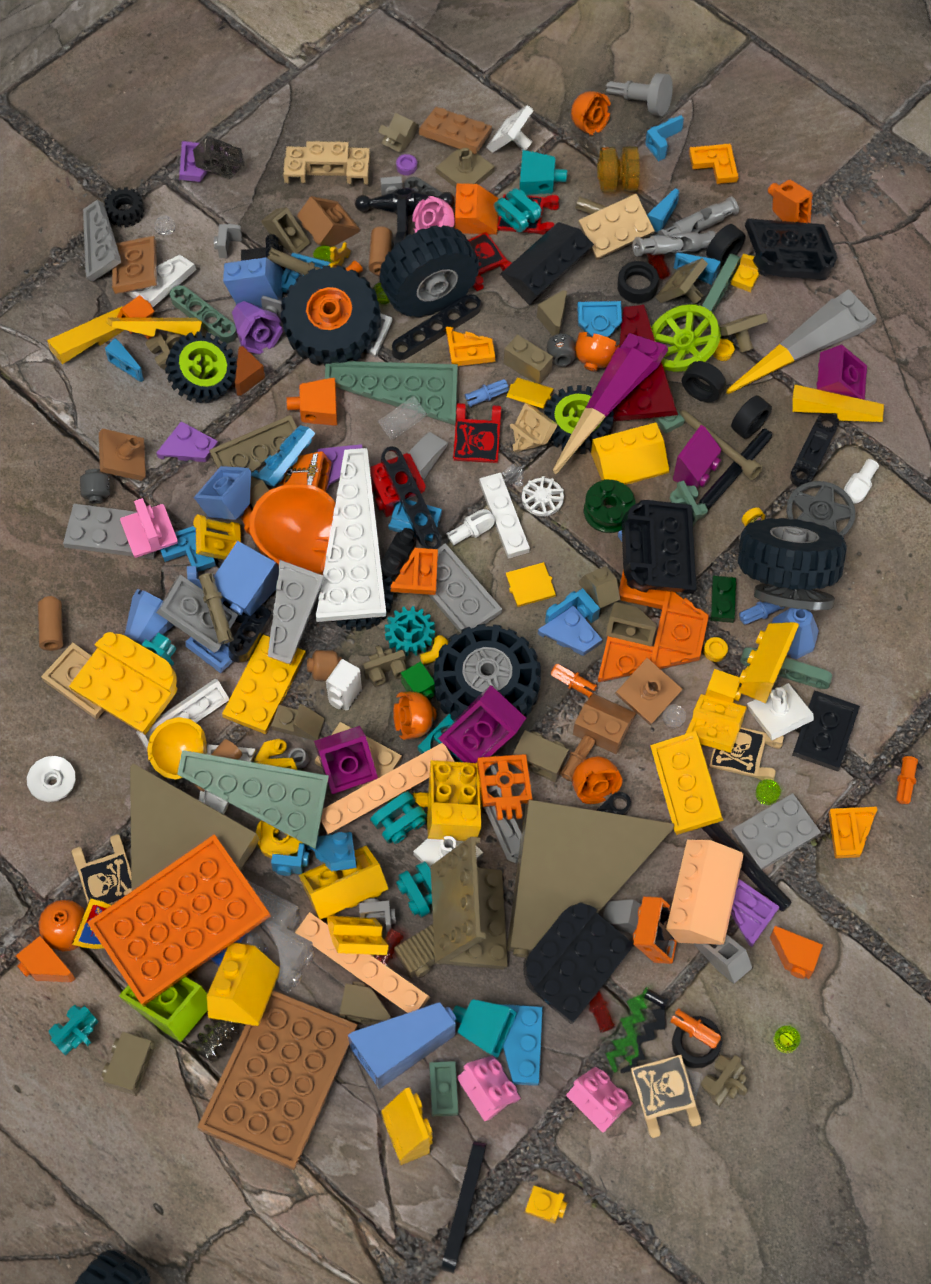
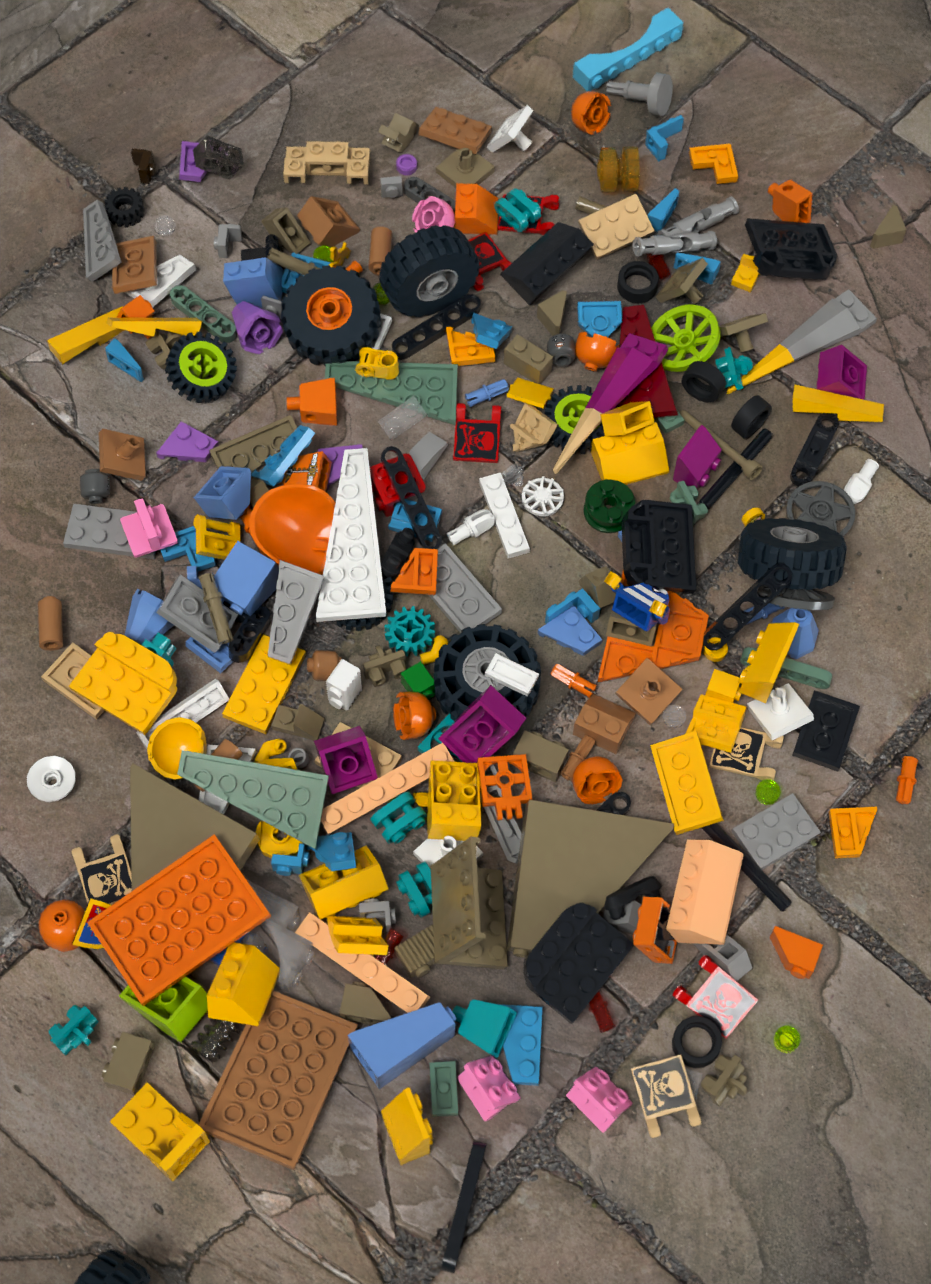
(42, 963): orange slope -> none
(146, 164): none -> dark brown bracket
(160, 1131): none -> yellow bracket
(248, 371): dark orange slope -> none
(376, 363): none -> yellow piece
(401, 202): black piece -> none
(489, 331): none -> dark azure wing
(511, 674): none -> white tile
(530, 584): yellow piece -> none
(539, 173): teal torso -> none
(546, 1204): yellow bracket -> none
(599, 68): none -> medium azure arch
(616, 901): none -> black piece
(627, 418): none -> yellow brick
(632, 1039): piece -> none
(639, 602): none -> blue torso
(696, 1028): orange axle -> none
(719, 998): none -> flag
(721, 283): sand green beam -> none
(723, 599): dark green plate -> none
(724, 350): yellow tile -> none
(725, 242): black tyre -> none
(734, 368): none -> teal hips
(751, 911): medium lavender wing -> none
(752, 596): none -> black beam
(890, 231): none -> dark tan slope

